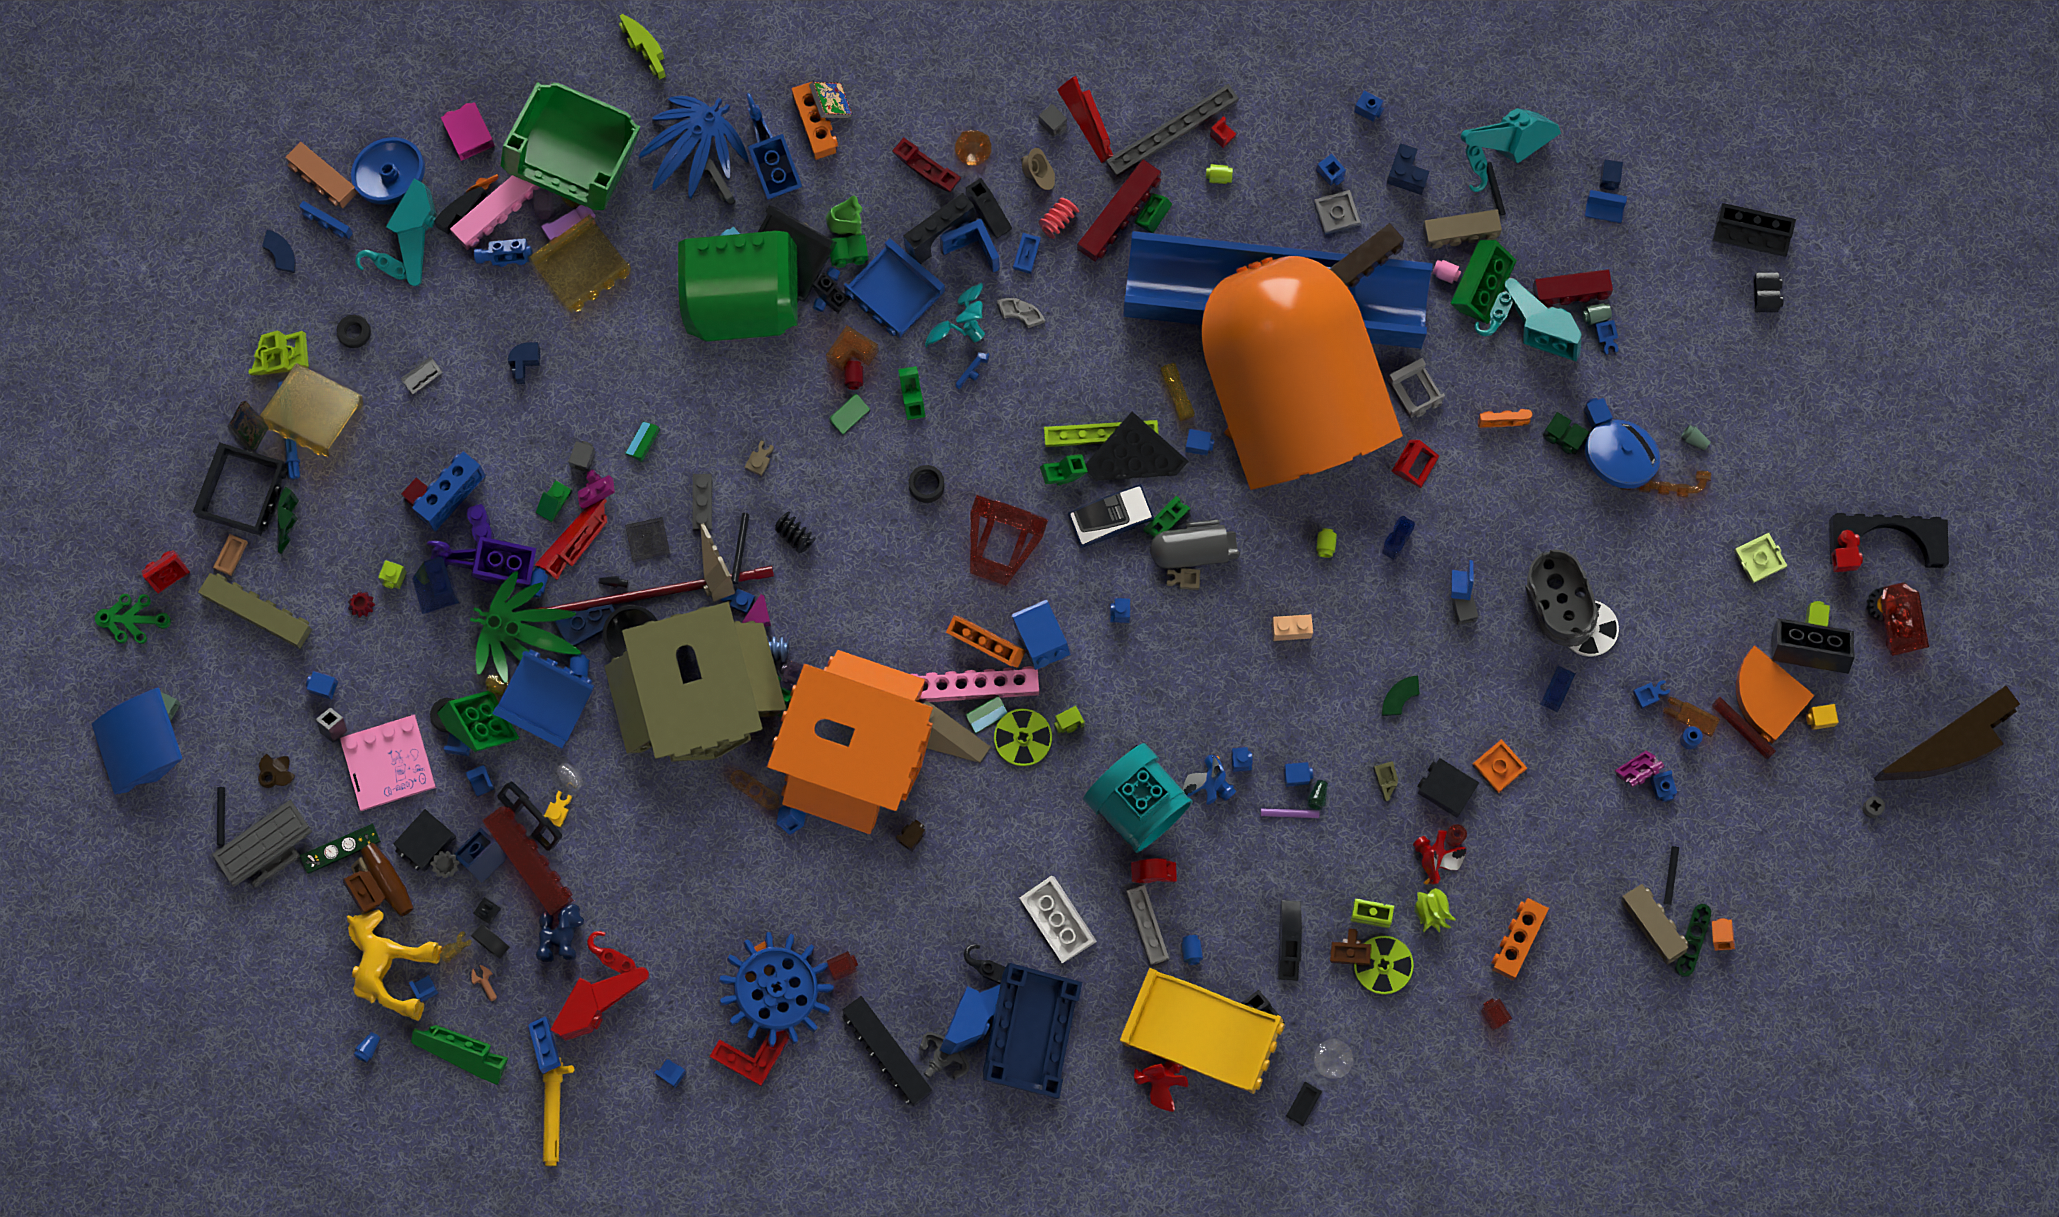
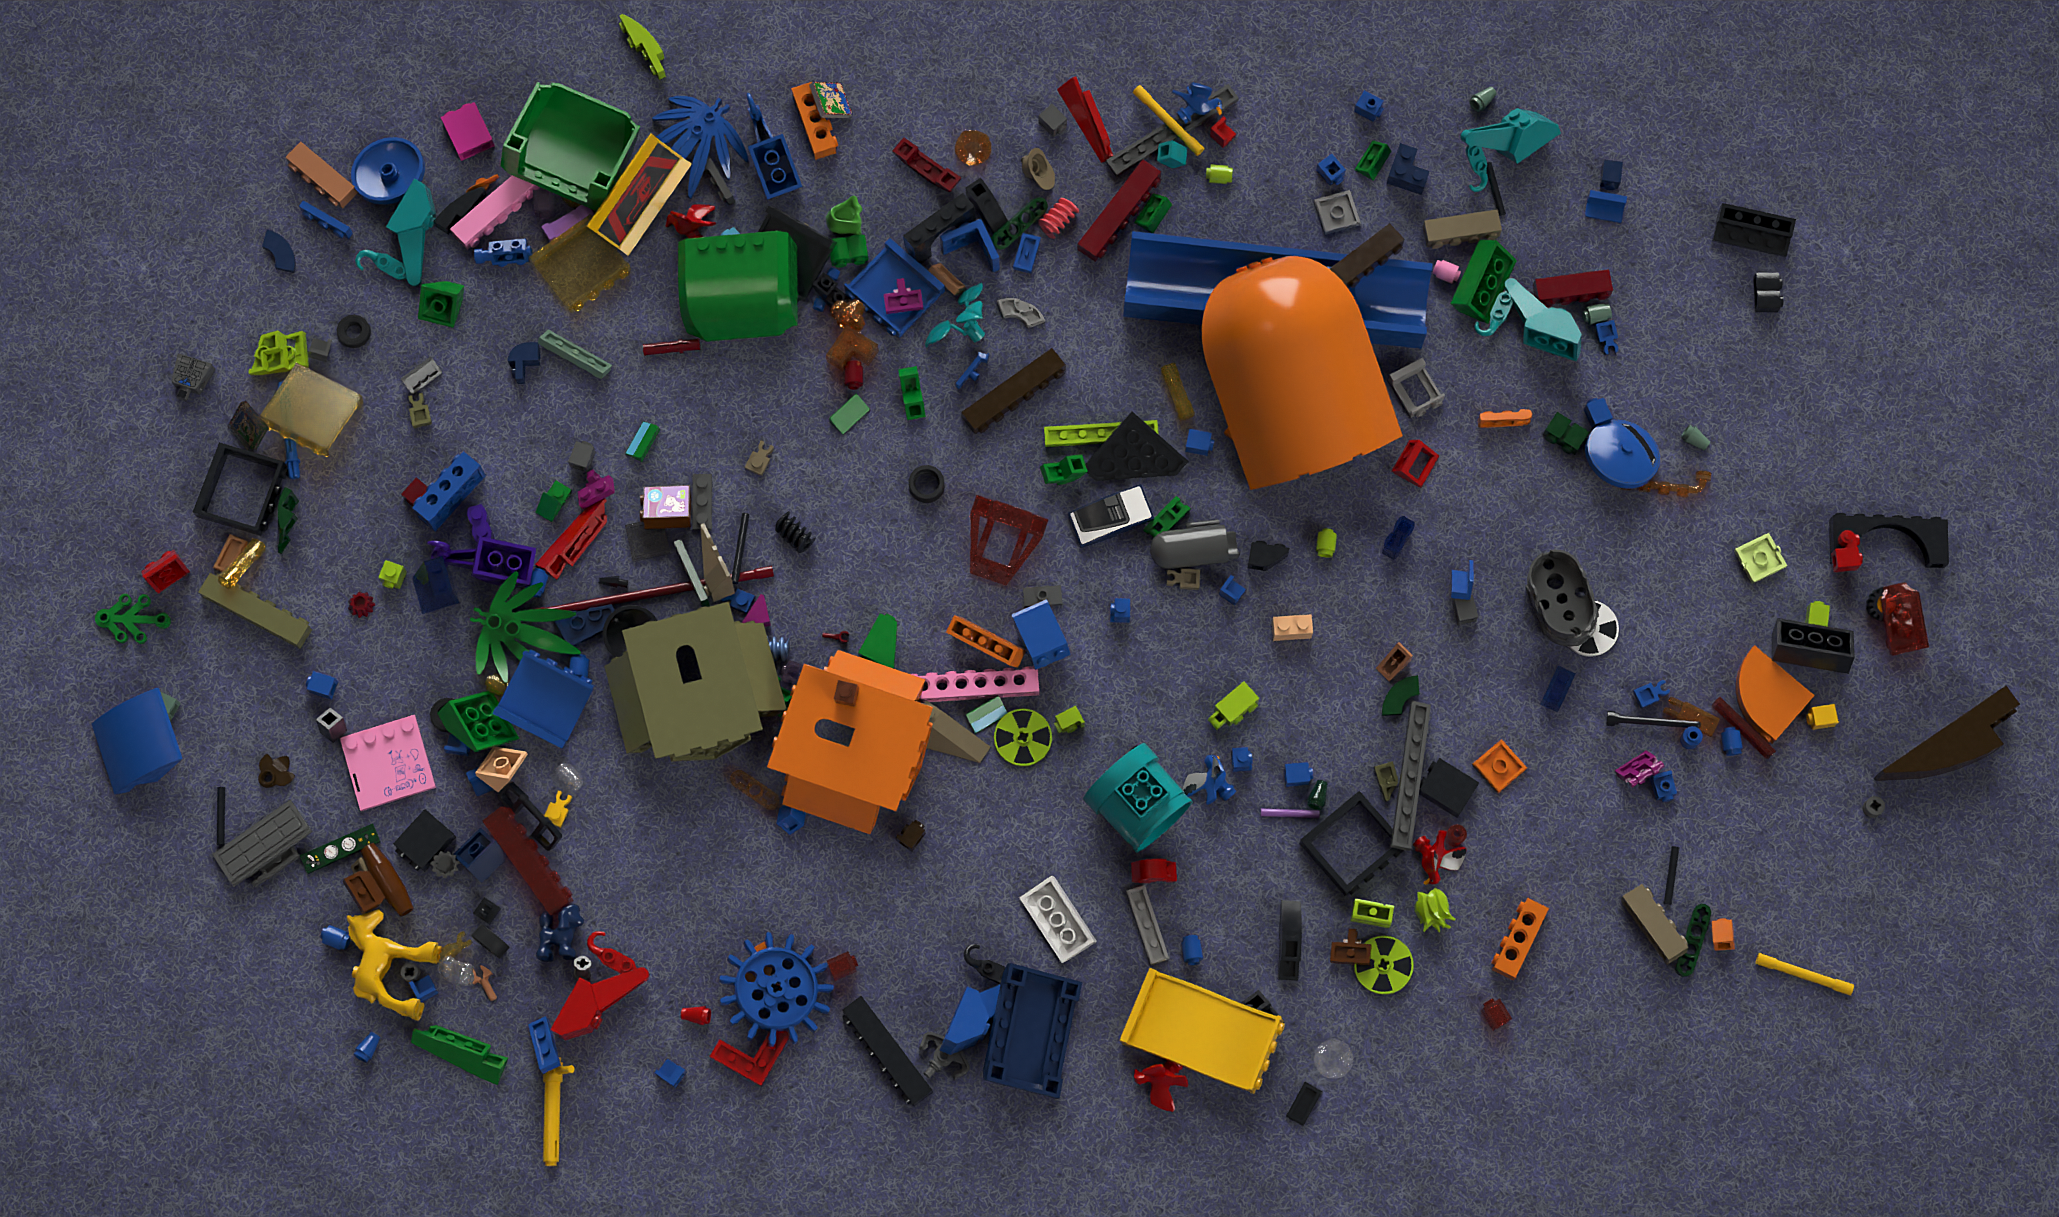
(191, 375): none -> dark grey torso
(232, 573): none -> clear yellow axle
(319, 349): none -> dark grey panel
(335, 937): none -> blue brick
(410, 966): none -> dark grey bush
(420, 413): none -> olive plate
(440, 302): none -> green slope
(456, 971): none -> clear dish
(500, 766): none -> light nougat slope
(574, 354): none -> sand green plate
(582, 968): none -> dark grey bush
(639, 194): none -> hinge
(666, 507): none -> brick
(672, 346): none -> dark red pin
(691, 573): none -> tile
(692, 222): none -> red animal
(698, 1015): none -> red cone
(836, 636): none -> dark red hand
(846, 693): none -> copper brick
(849, 314): none -> clear orange plant
(881, 642): none -> green slope
(903, 299): none -> magenta hinge
(947, 278): none -> medium nougat tile
(1013, 391): none -> dark brown brick
(1017, 221): none -> dark green beam
(1034, 595): none -> dark grey plate
(1147, 99): none -> yellow piece
(1172, 154): none -> teal brick
(1197, 102): none -> blue animal
(1231, 591): none -> blue panel
(1234, 706): none -> lime brick
(1265, 556): none -> black slope
(1367, 874): none -> black window
(1373, 159): none -> green slope
(1394, 661): none -> nougat slope
(1410, 776): none -> dark grey plate
(1481, 99): none -> sand green cone
(1614, 719): none -> black piece
(1731, 741): none -> blue brick
(1835, 984): none -> yellow piece

